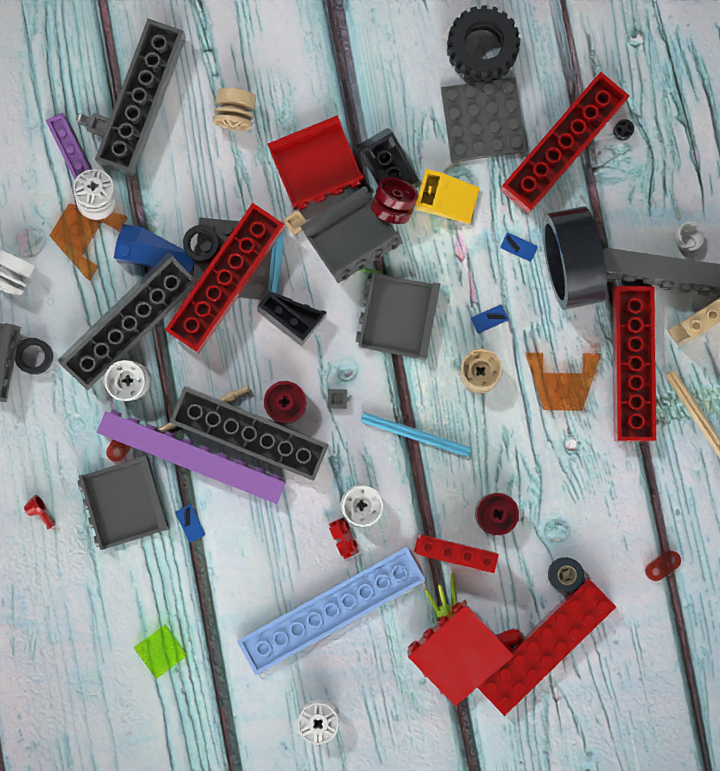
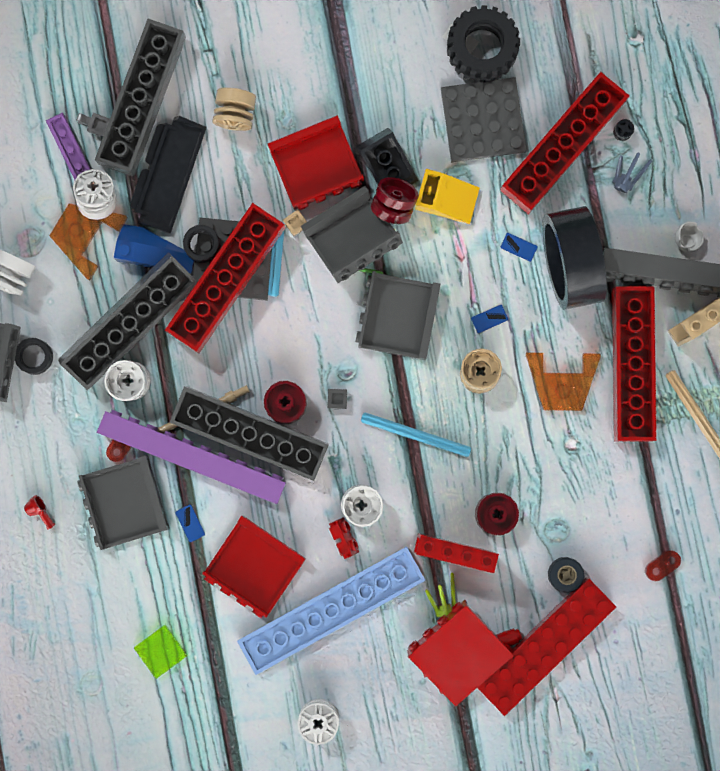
(170, 166): none -> black slope
(253, 567): none -> red panel
(291, 317): black wedge -> none
(623, 182): none -> sand blue plant

